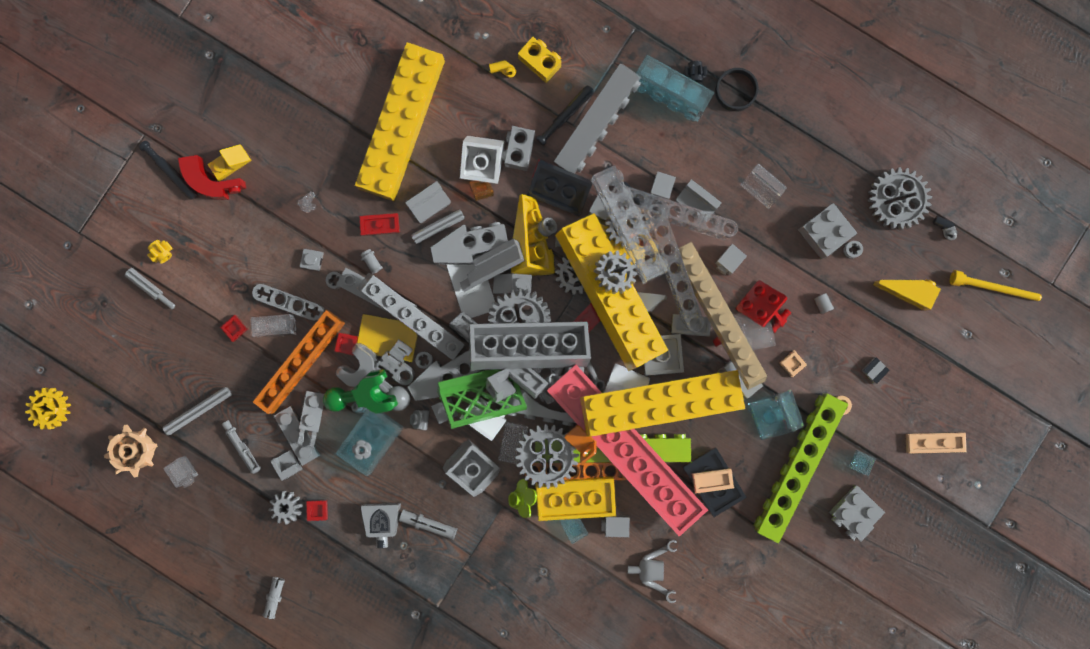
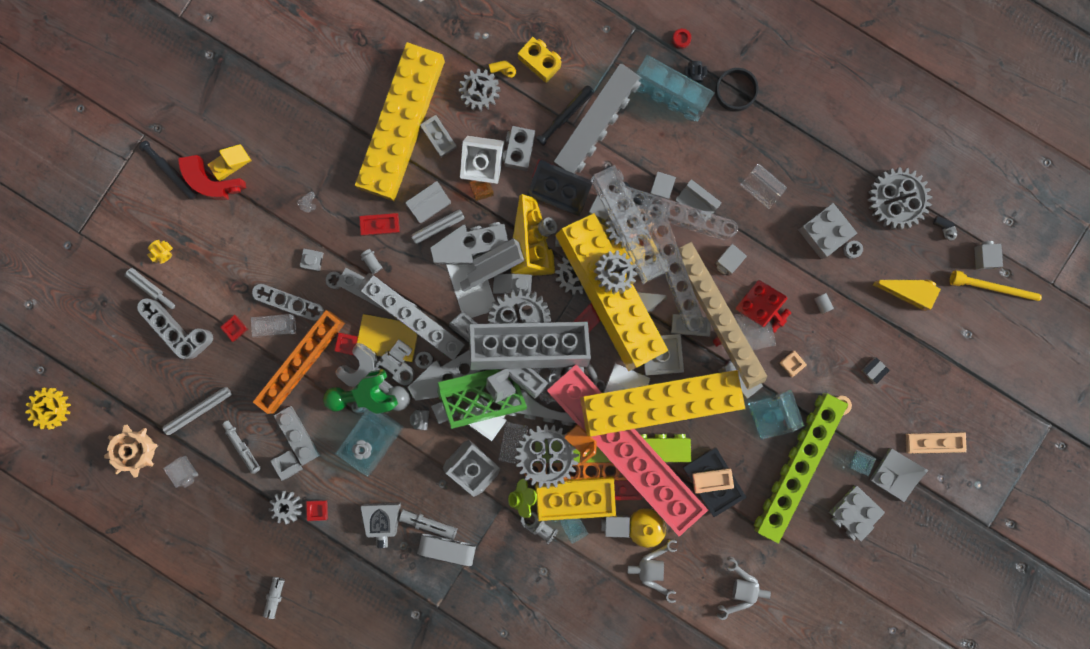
(171, 326): none -> light grey beam
(311, 416): light grey hinge -> none
(438, 136): none -> light grey plate
(446, 549): none -> light grey beam
(485, 86): none -> light grey gear
(540, 528): none -> light grey connector
(625, 491): none -> red plate
(647, 528): none -> yellow cylinder
(681, 38): none -> red tile
(744, 590): none -> light grey piece
(897, 474): none -> light grey plate
(988, 255): none -> light grey brick

